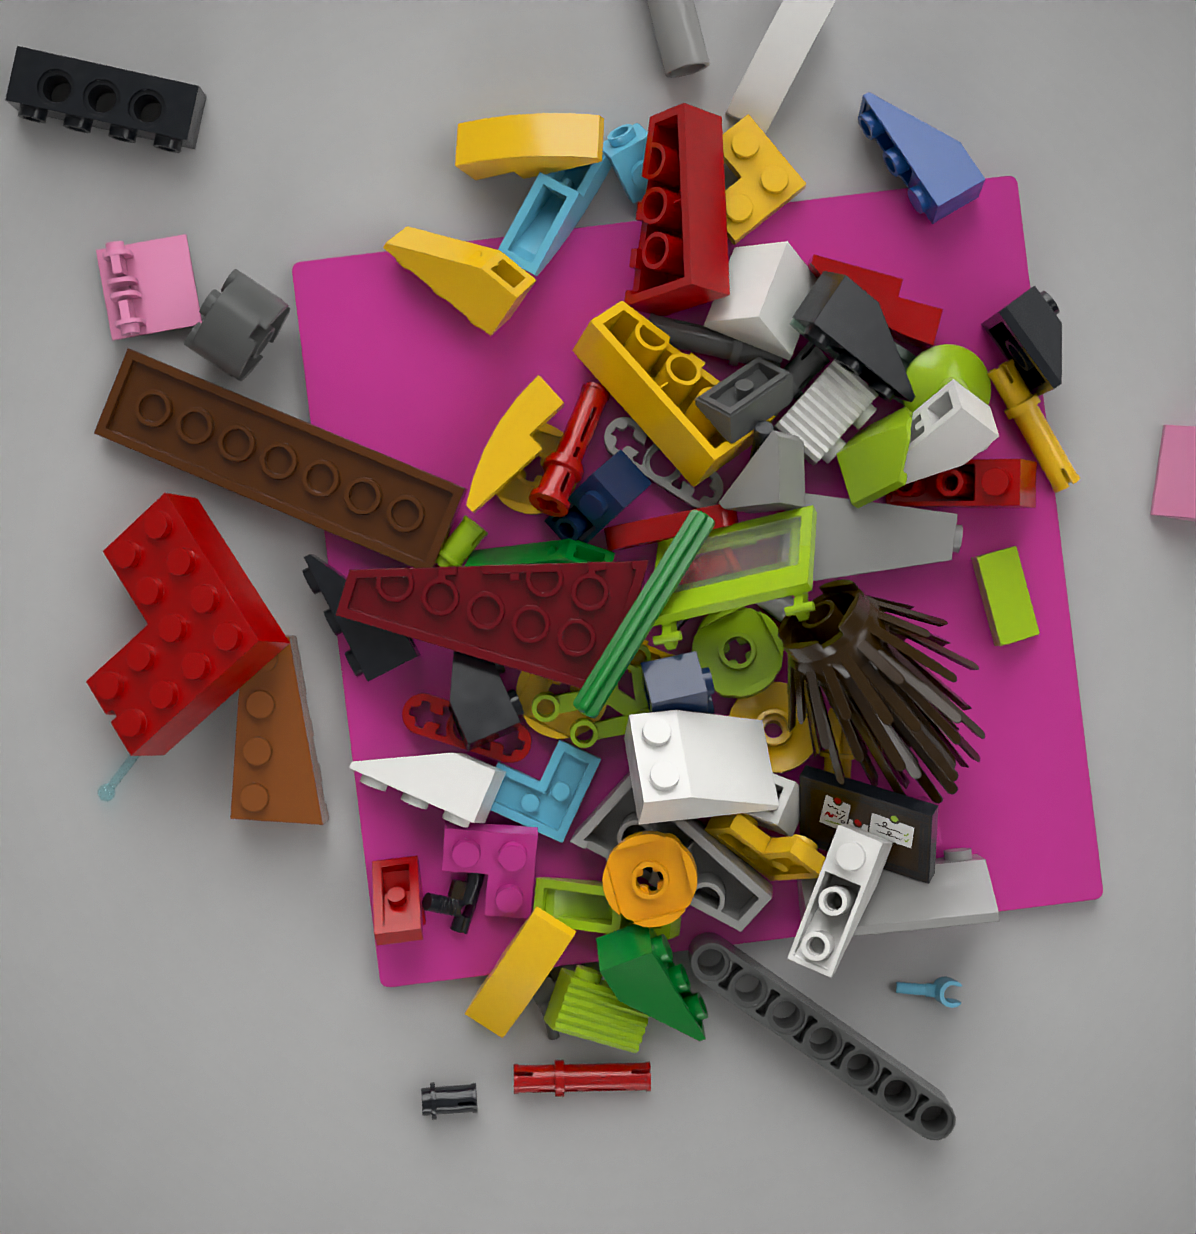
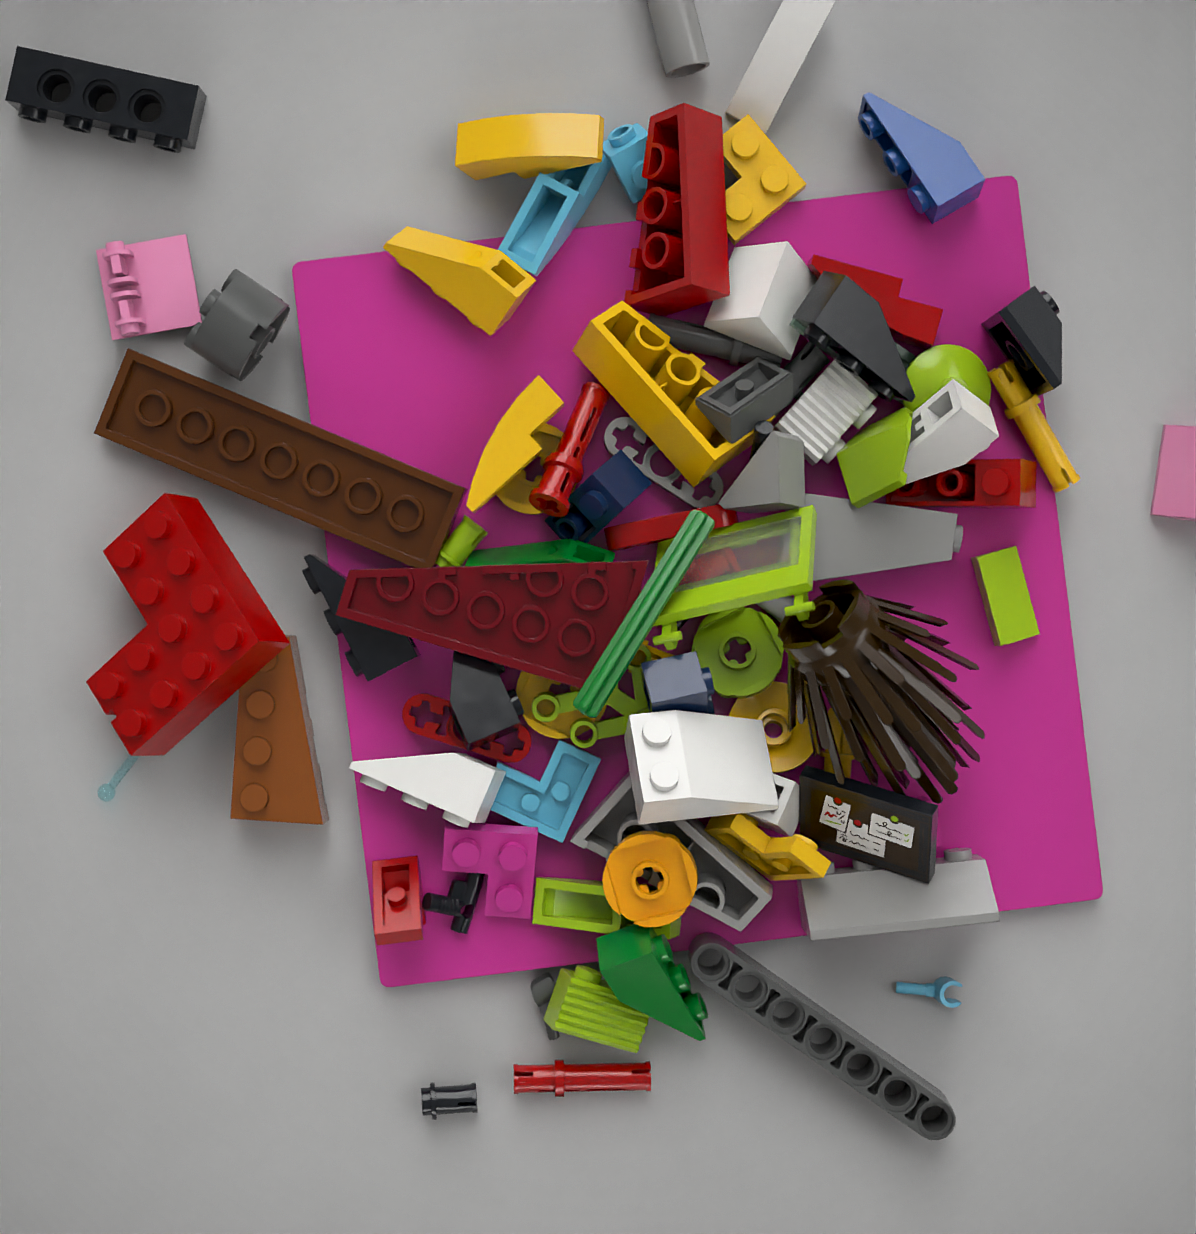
(520, 972): yellow slope -> none
(839, 898): white slope -> none

